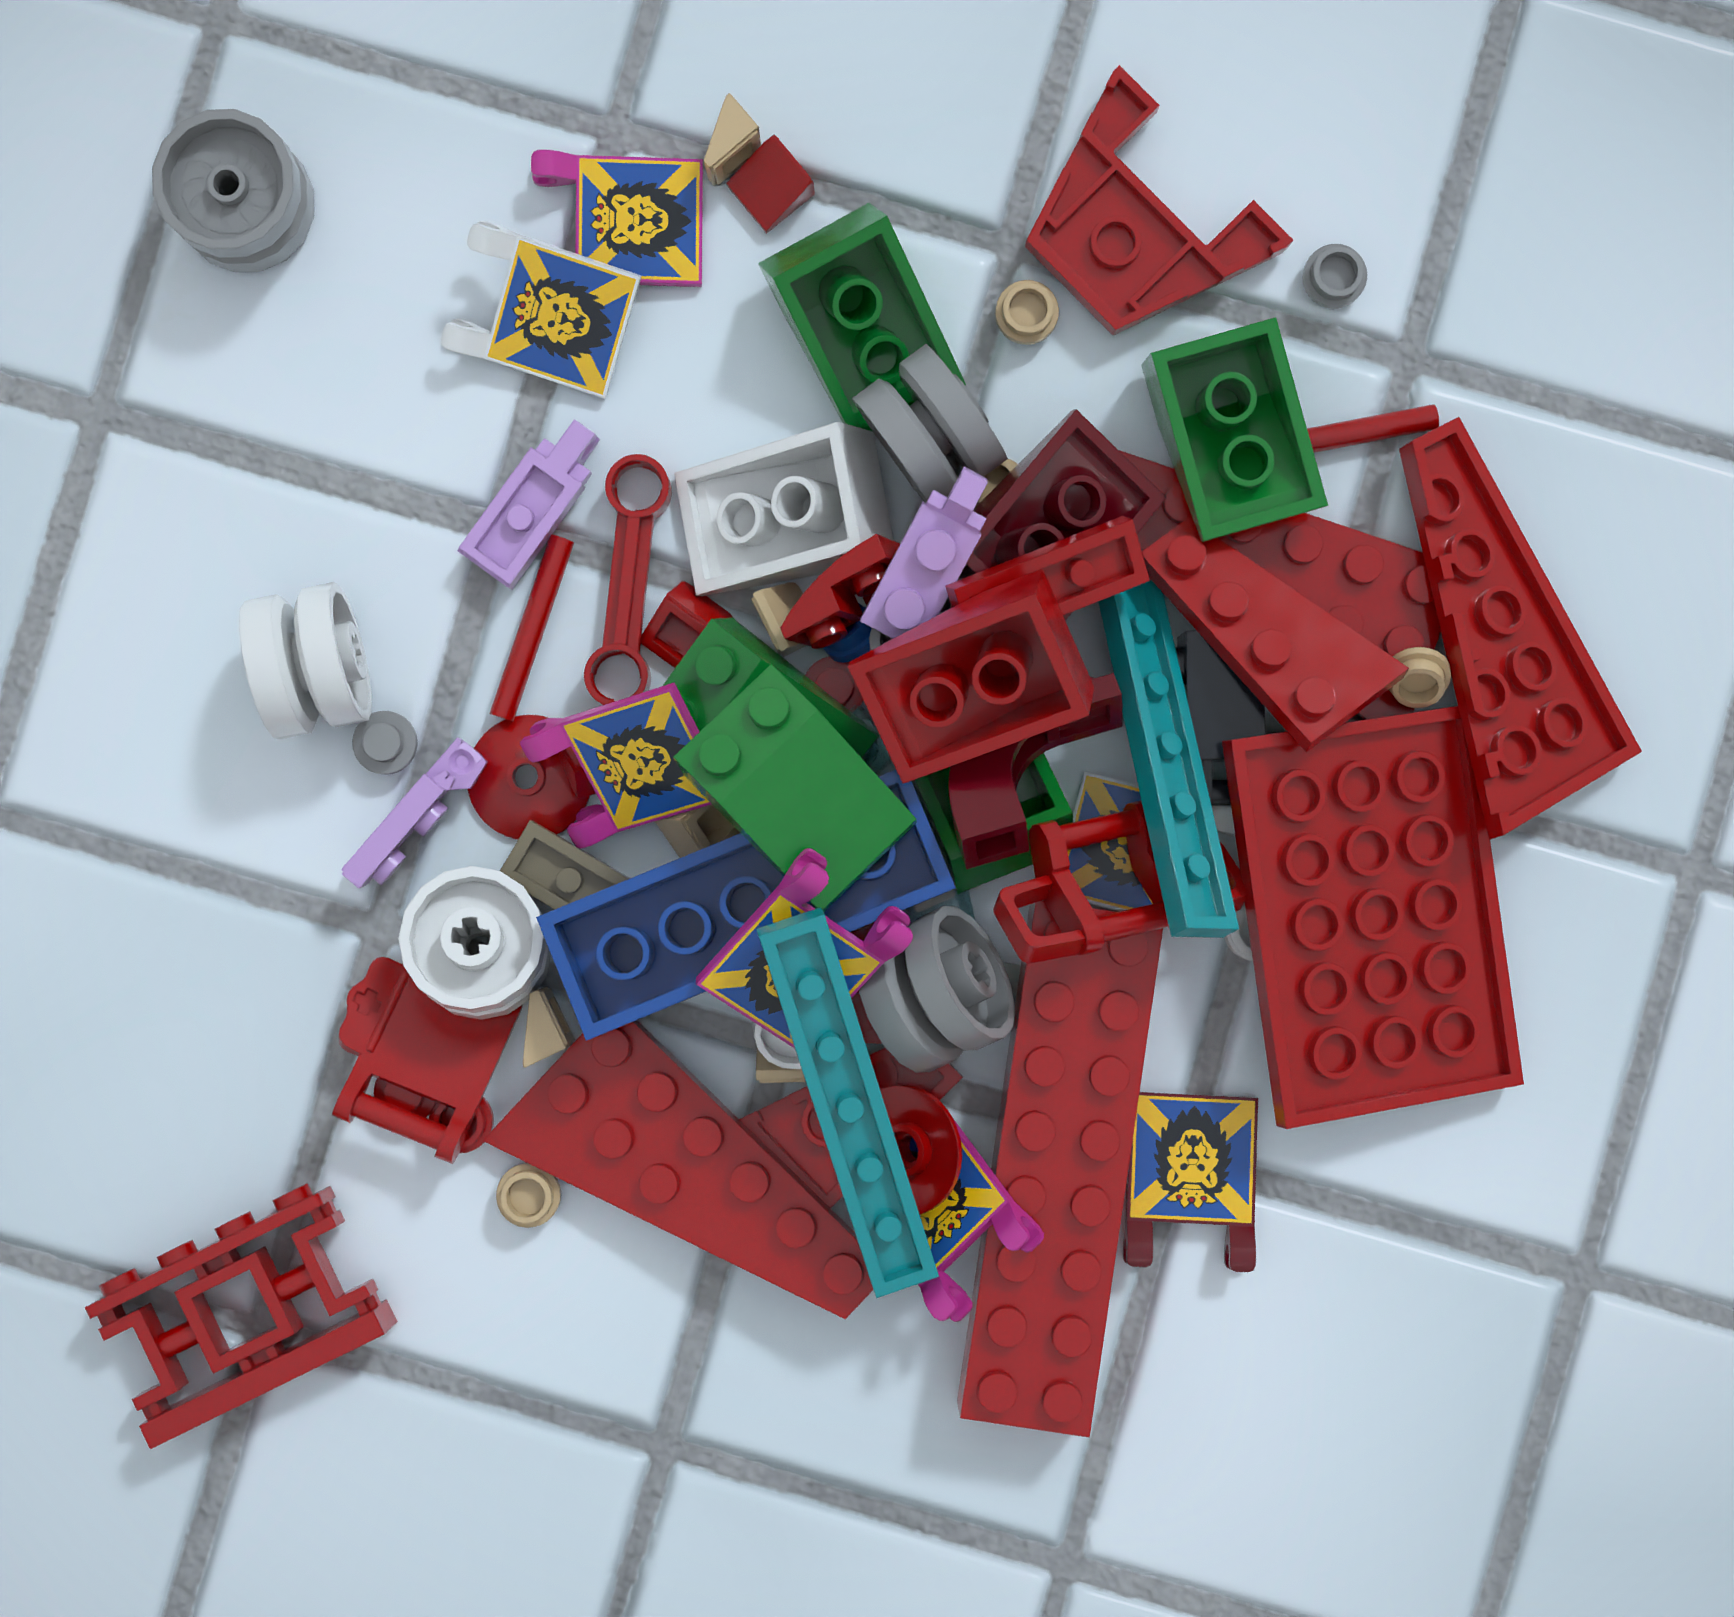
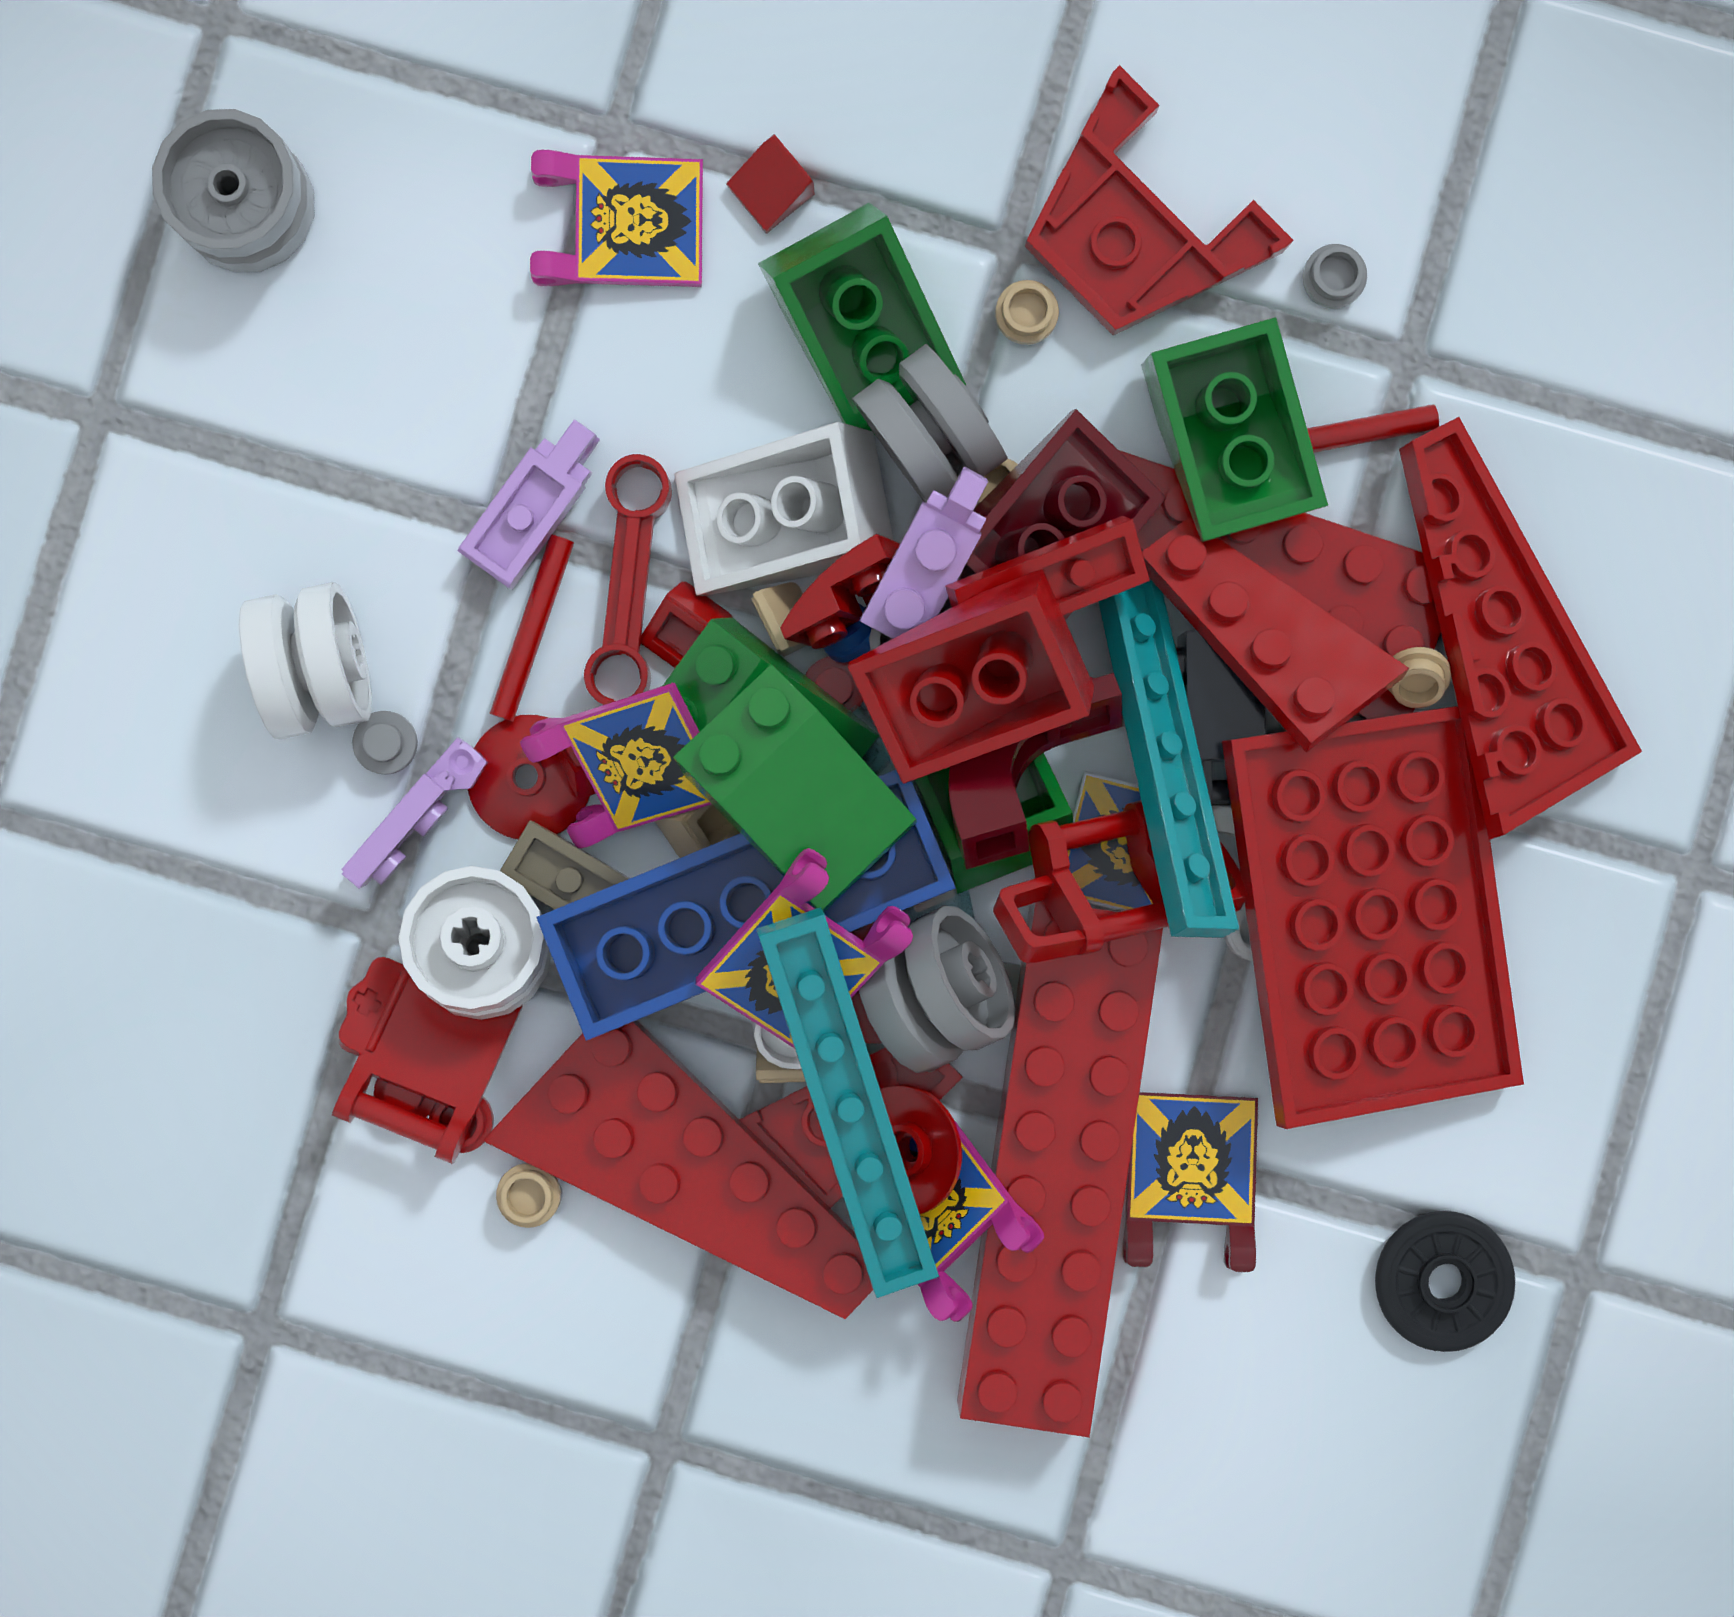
(261, 1358): red fence -> none
(545, 1027): tan slope -> none
(555, 314): flag -> none
(732, 141): tan slope -> none
(1485, 1285): none -> black wheel

